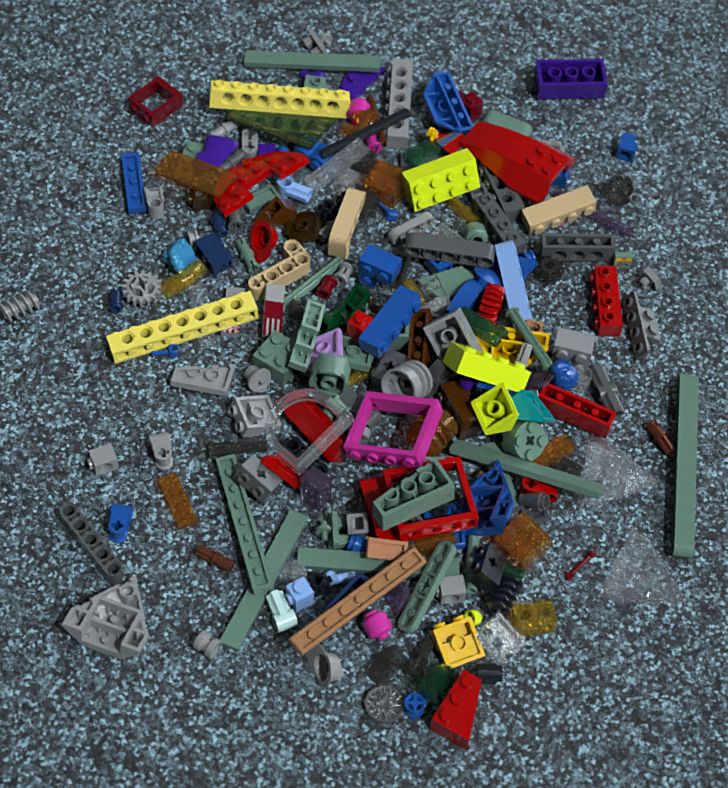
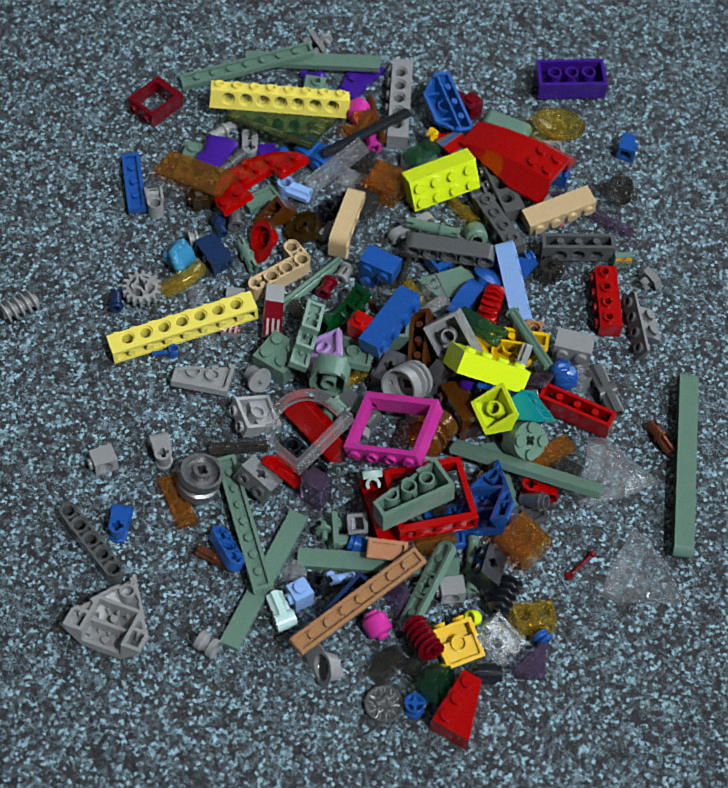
(199, 478): none -> flat silver wheel
(231, 558): none -> blue beam
(247, 65): none -> sand green tile
(371, 475): none -> tile
(390, 214): blue hand -> none
(423, 638): none -> dark red piece
(431, 227): none -> sand green pin
(512, 570): clear green bush -> none
(533, 666): none -> clear purple slope
(542, 636): none -> blue bush
(559, 124): none -> clear yellow dish

